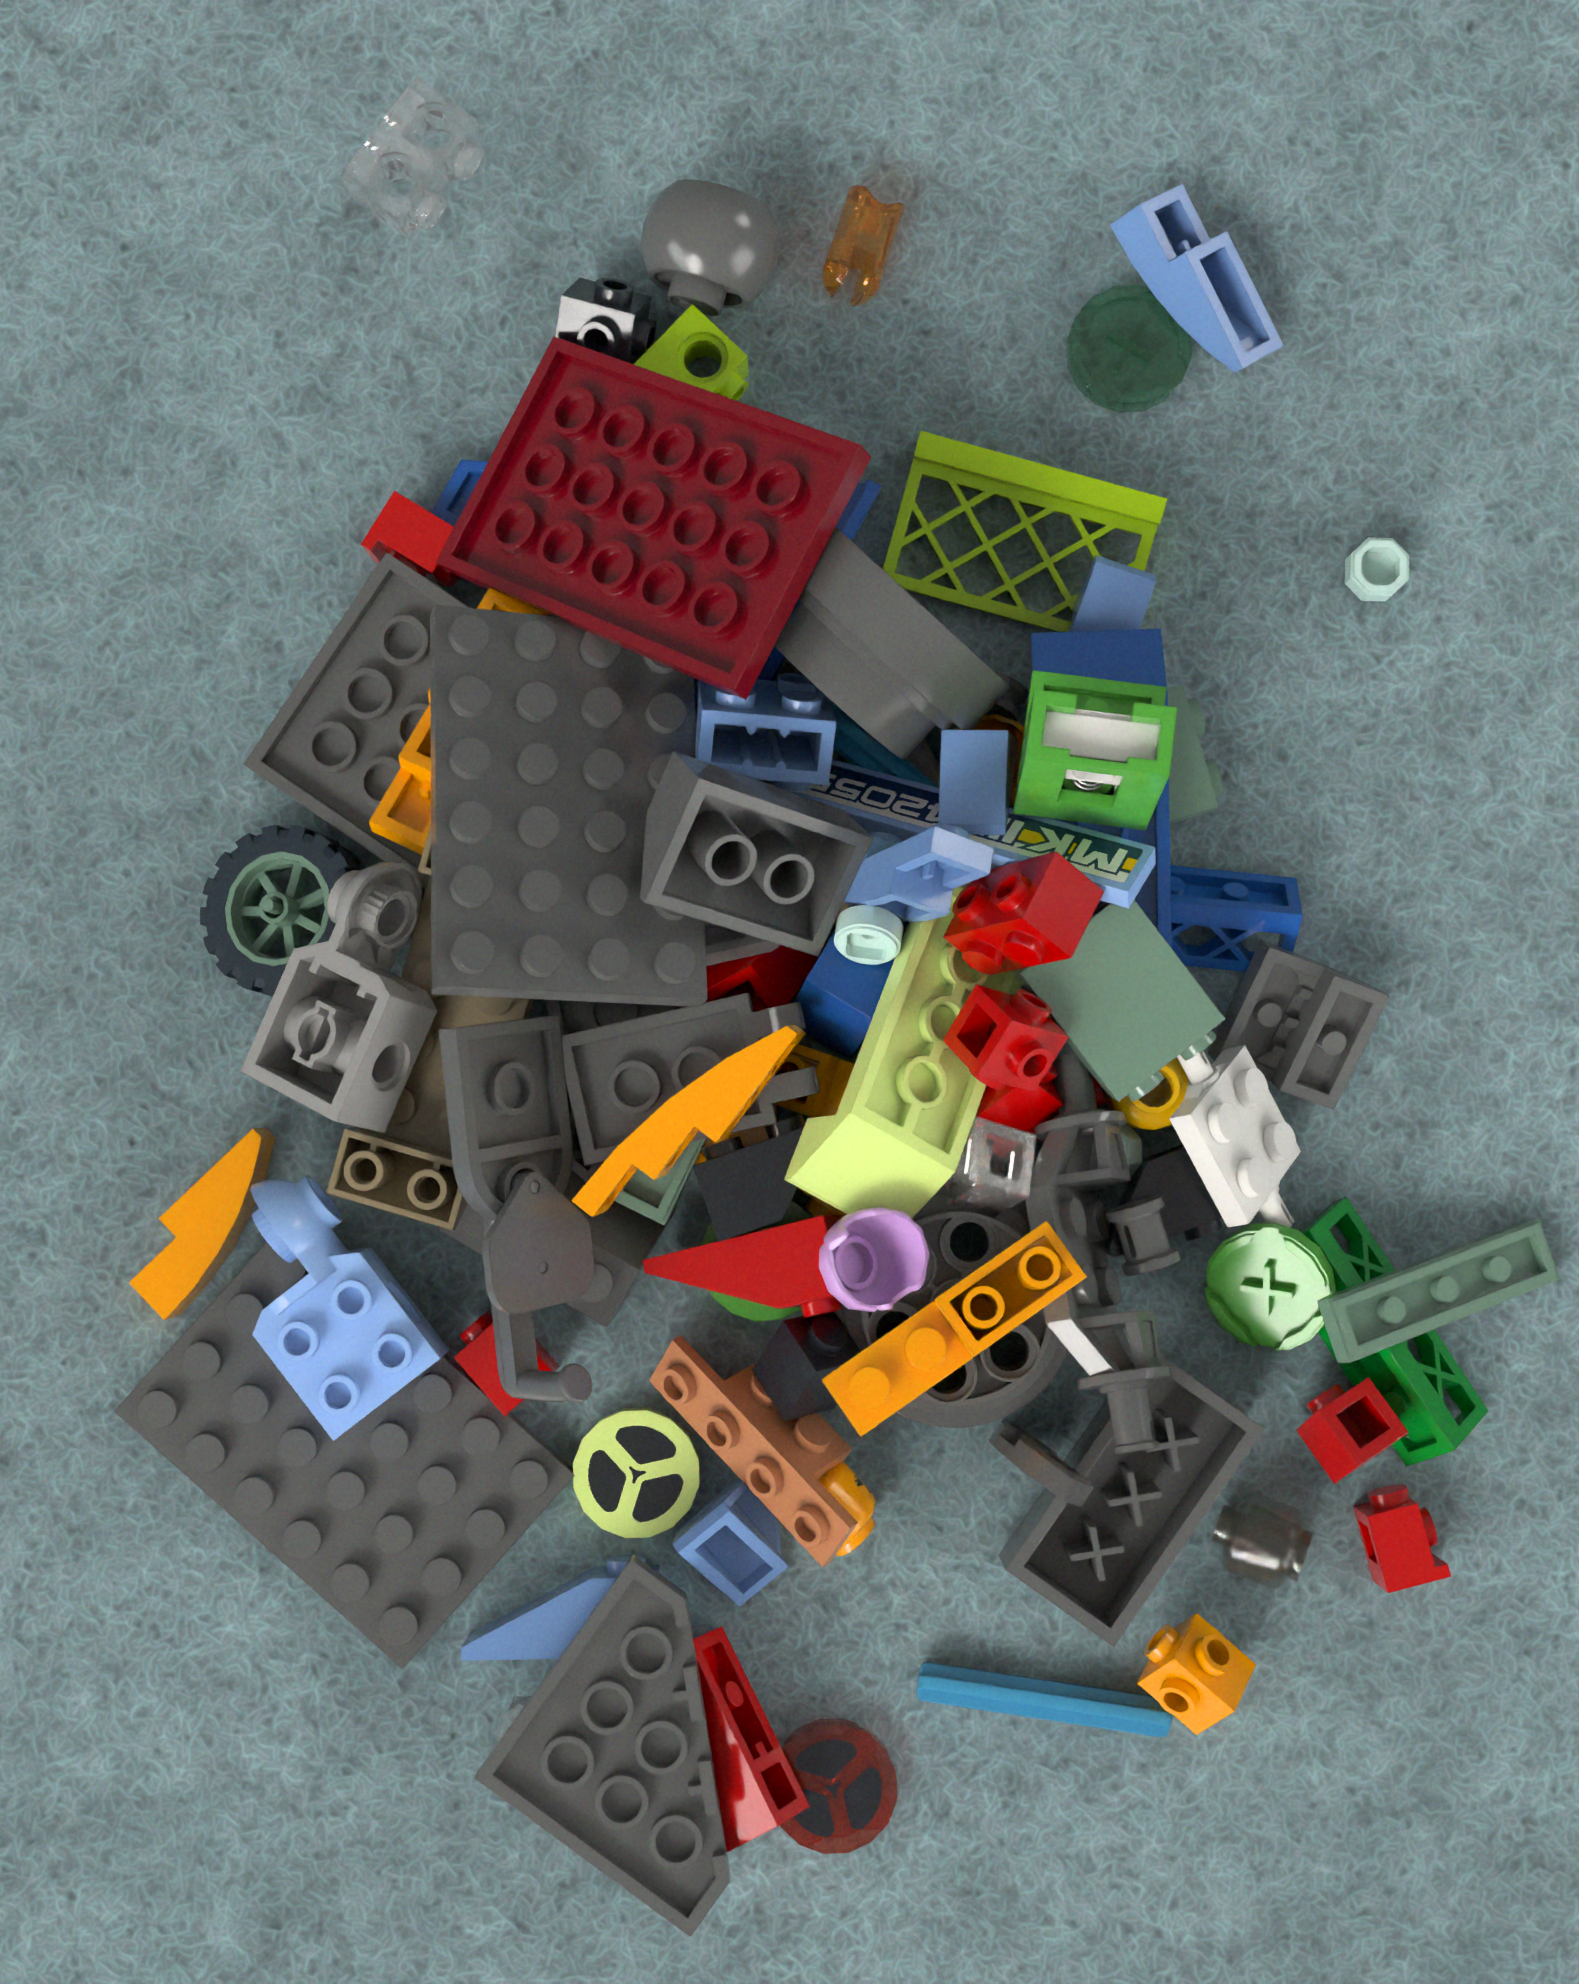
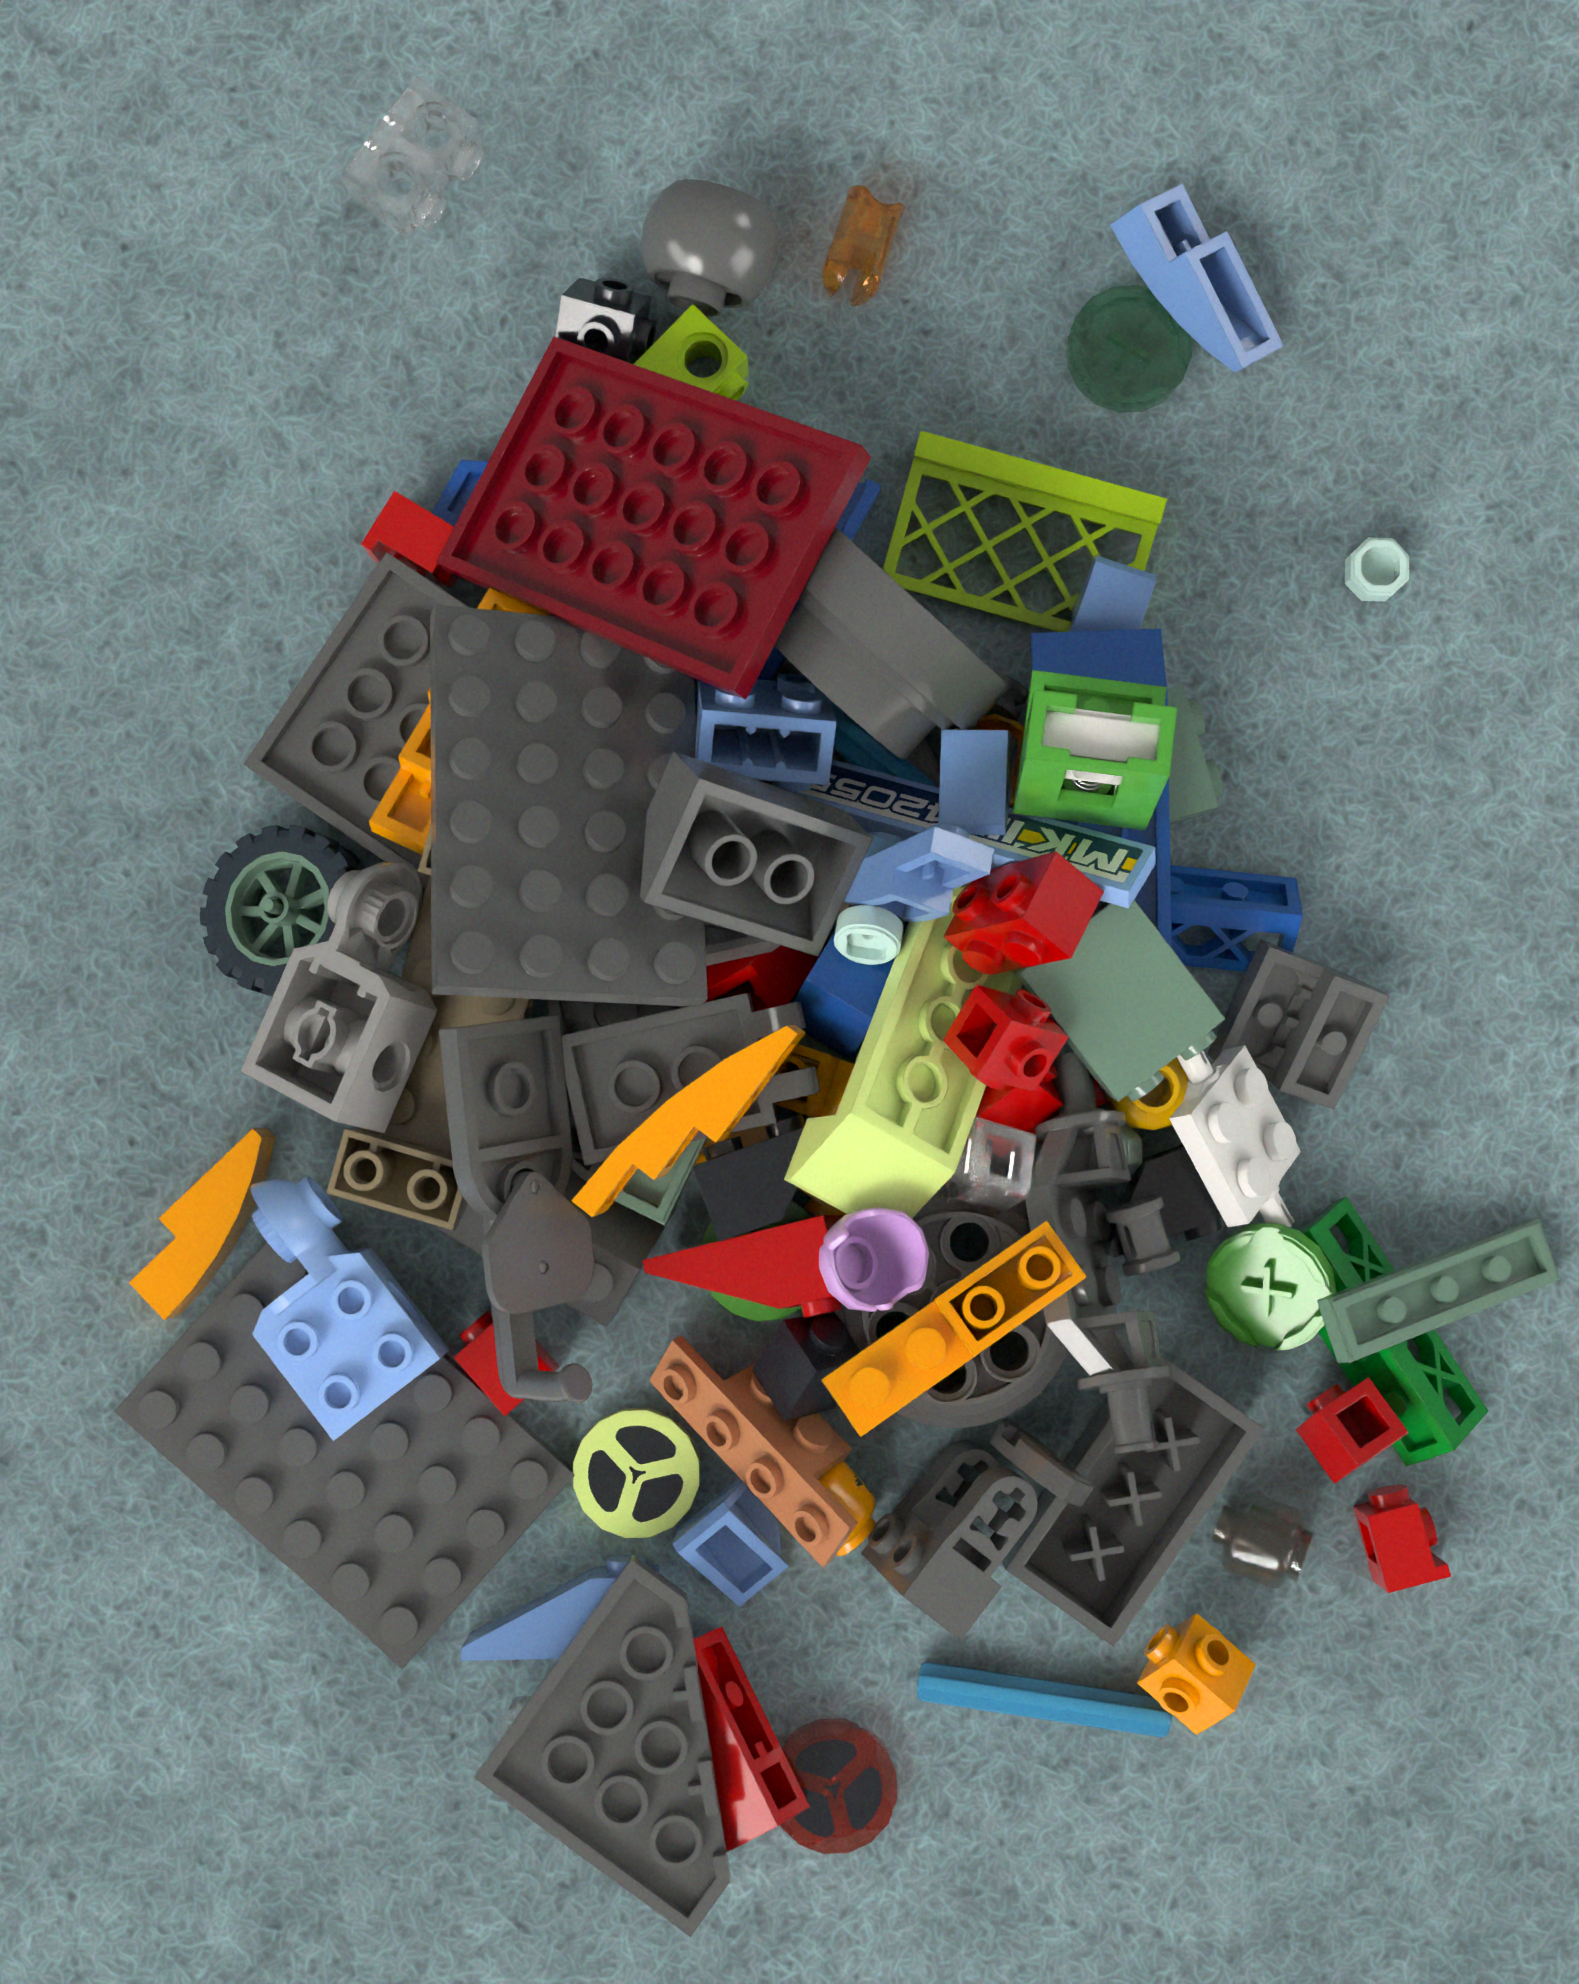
(937, 1552): none -> dark grey brick

